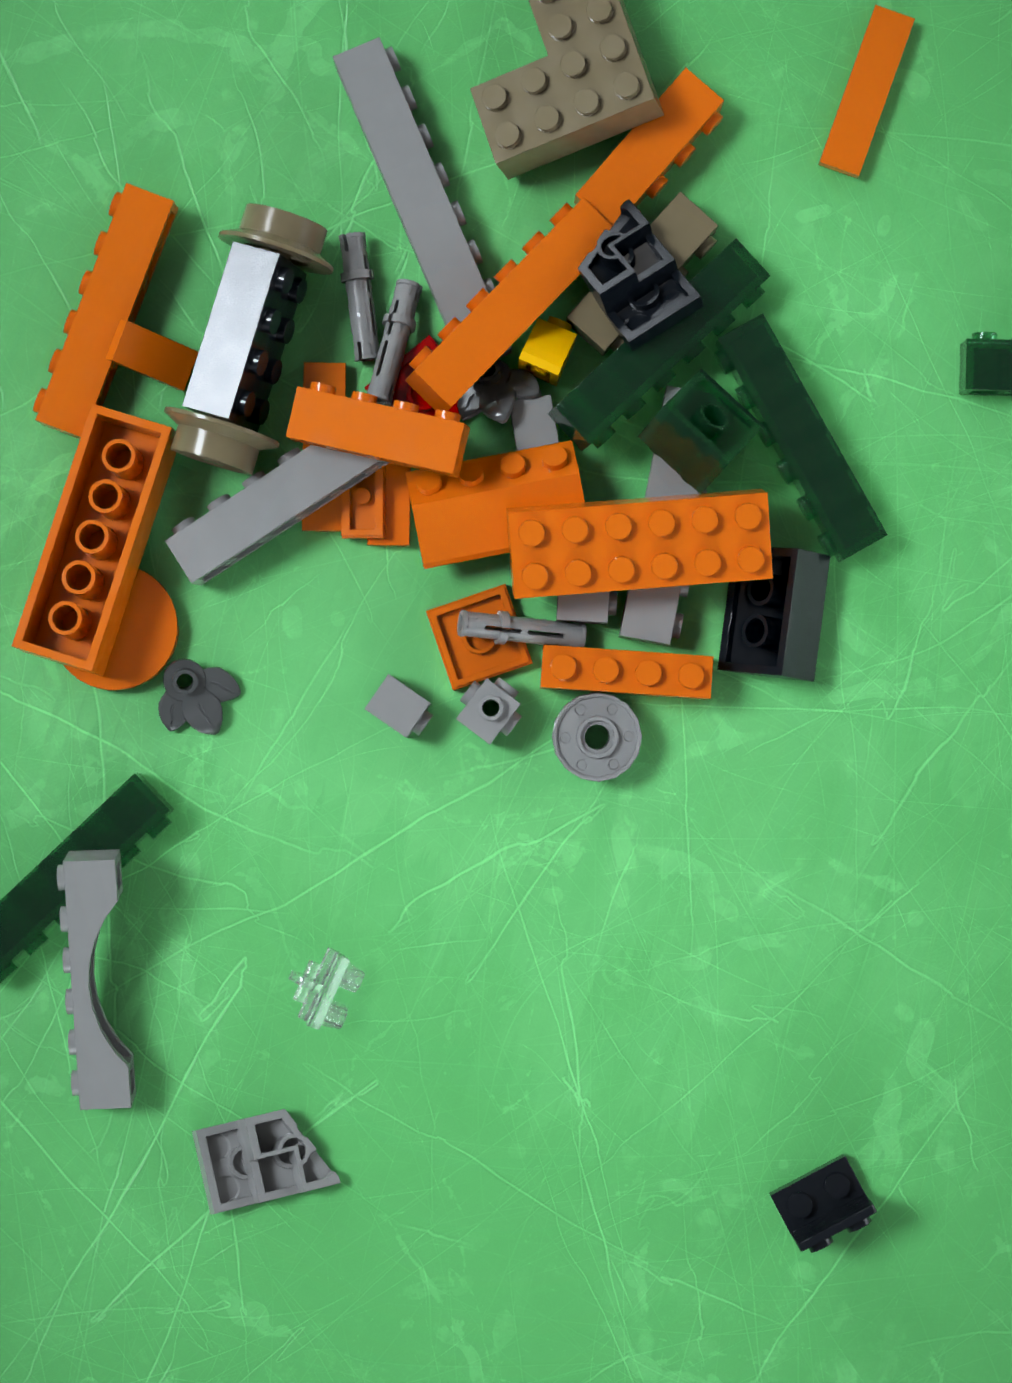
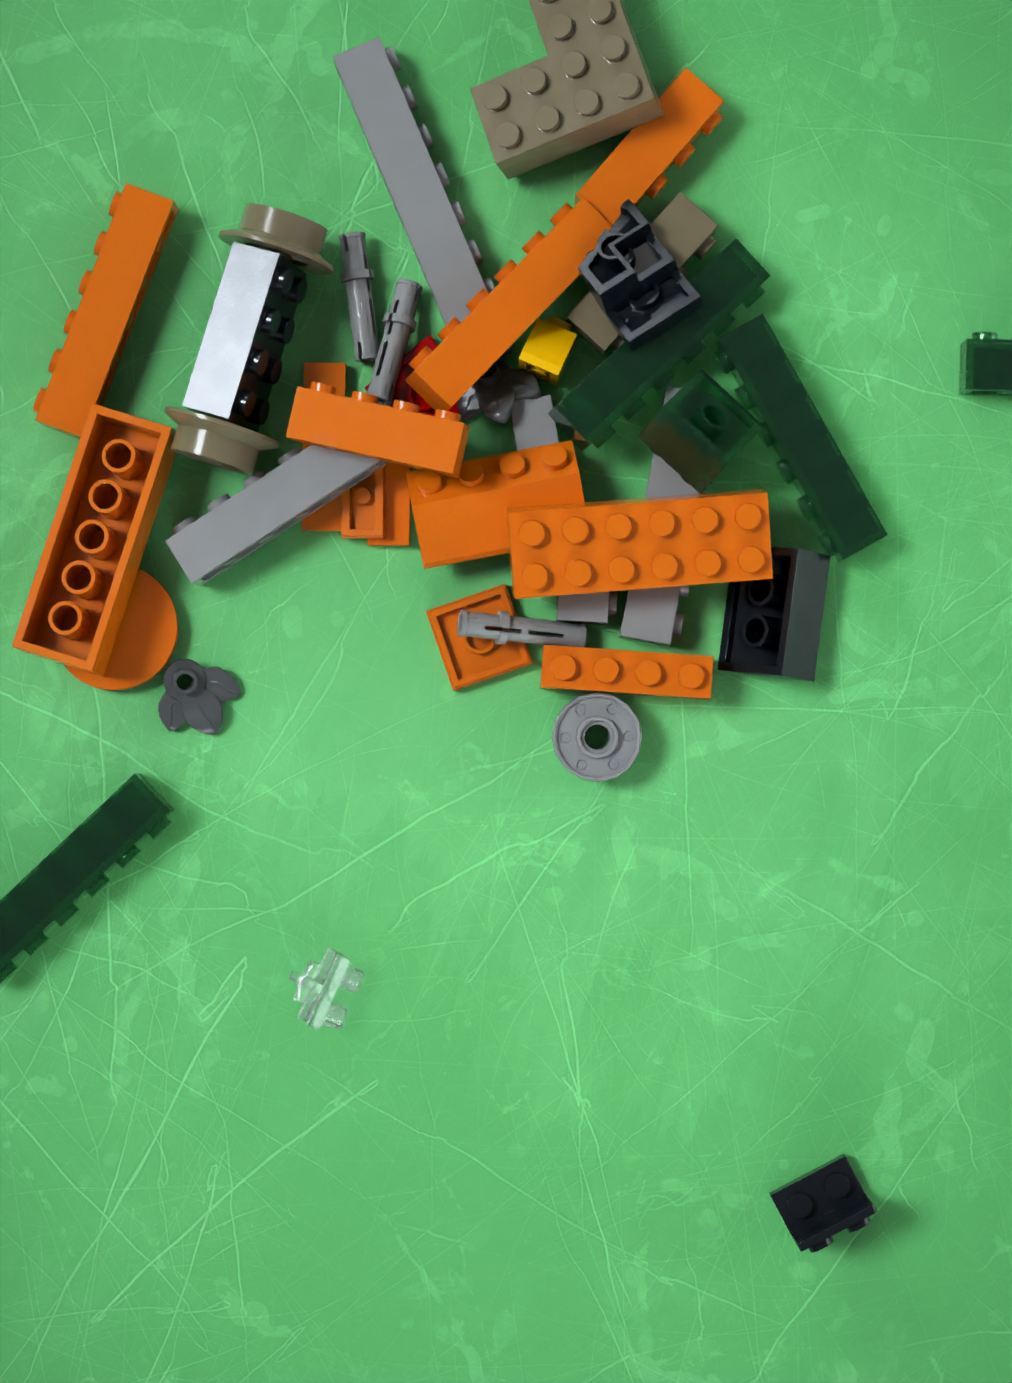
(103, 1061): light grey arch -> none
(151, 355): orange tile -> none
(258, 1161): light grey slope -> none
(400, 707): light grey brick -> none
(489, 726): light grey brick -> none
(866, 91): orange tile -> none

